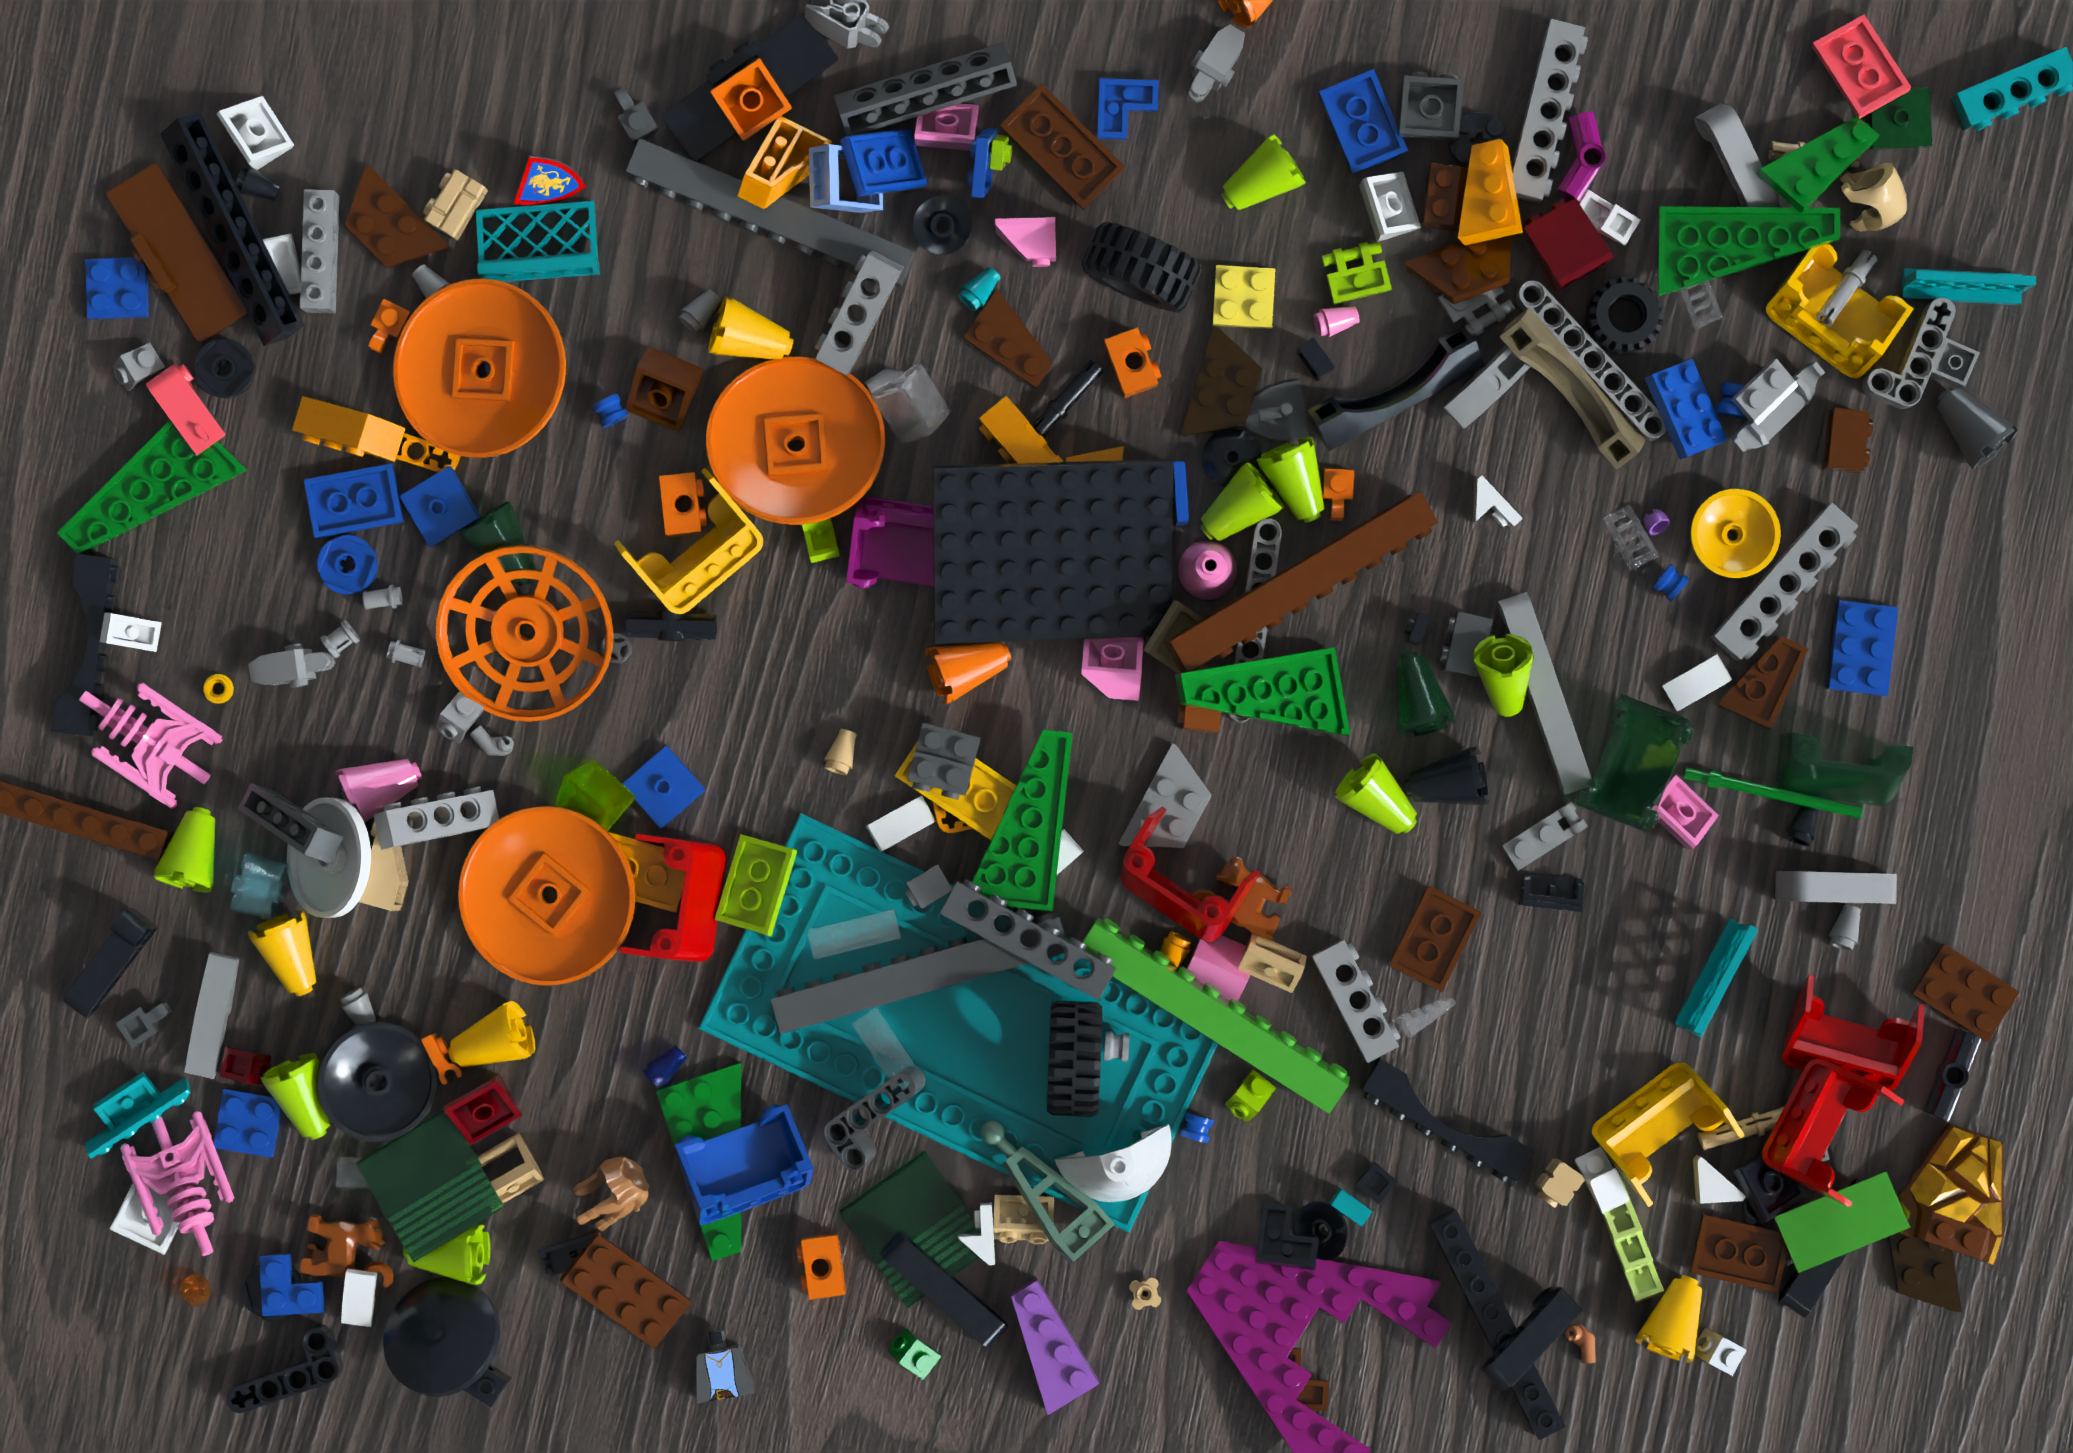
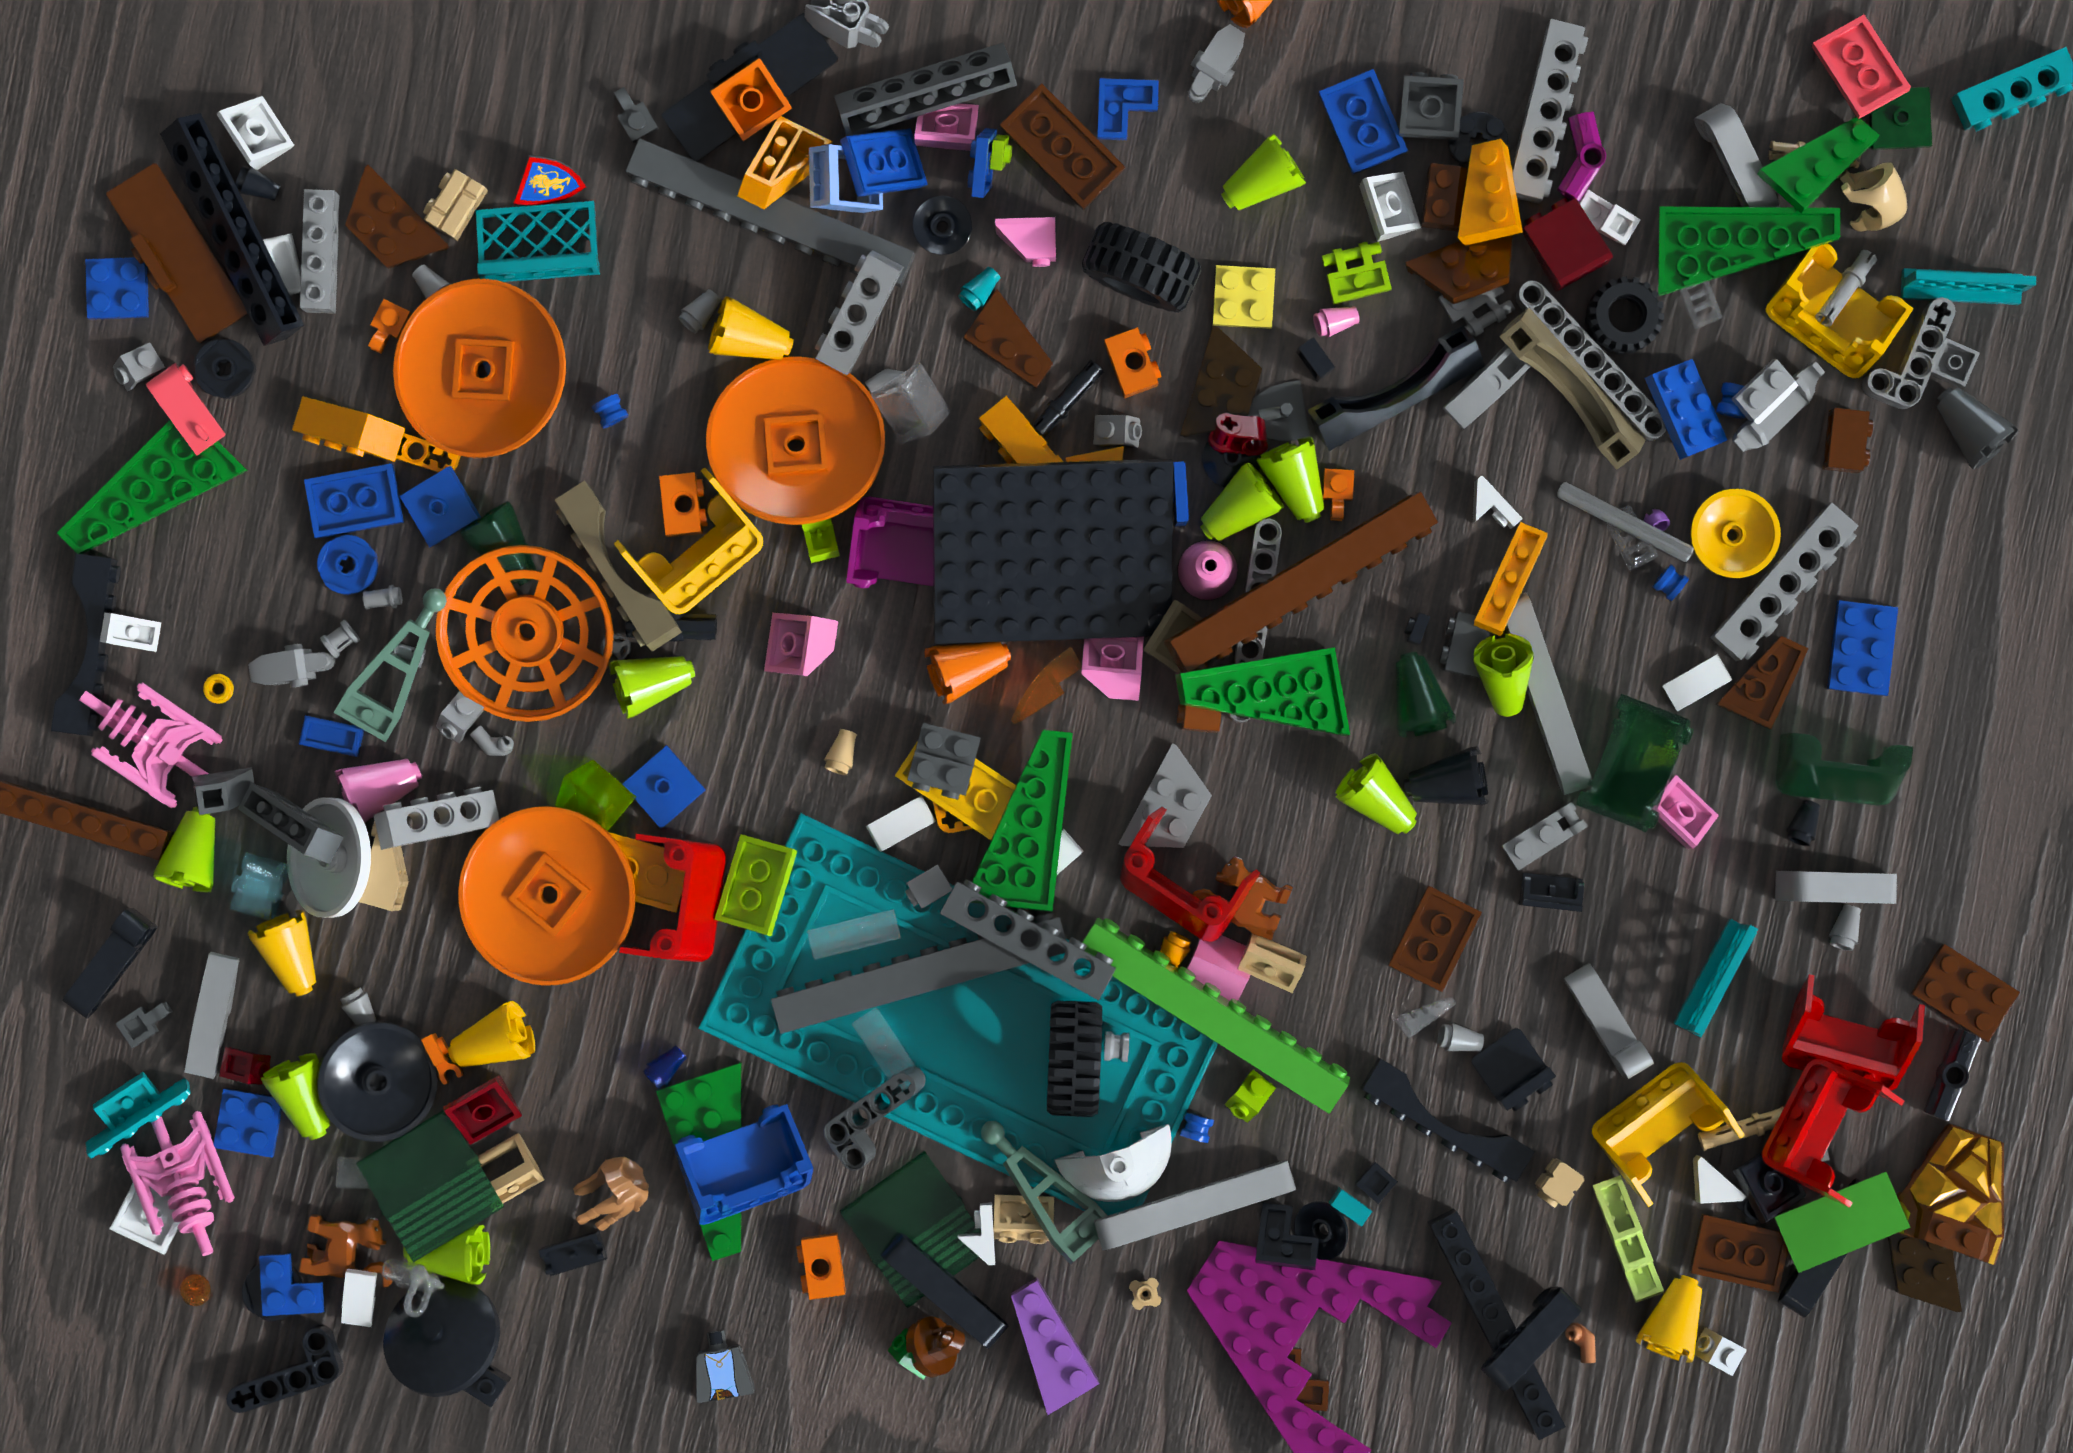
(221, 790): none -> dark grey slope
(331, 736): none -> blue tile
(366, 711): none -> sand green plate
(415, 1278): none -> clear piece
(587, 518): none -> dark tan arch
(625, 1290): reddish brown plate -> none
(649, 681): none -> lime cone
(663, 388): reddish brown slope -> none
(799, 643): none -> bright pink slope
(934, 1346): none -> reddish brown tile
(1046, 685): none -> clear orange slope
(1117, 430): none -> light grey bracket
(1194, 1205): none -> light grey beam
(1242, 434): none -> dark red piece
(1327, 963): light grey brick -> none
(1458, 1038): none -> light grey cone
(1510, 579): none -> light orange plate
(1513, 1070): none -> black bracket
(1602, 1180): white slope -> none
(1607, 1022): none -> light grey beam
(1625, 522): none -> light grey axle
(1715, 779): green bar -> none

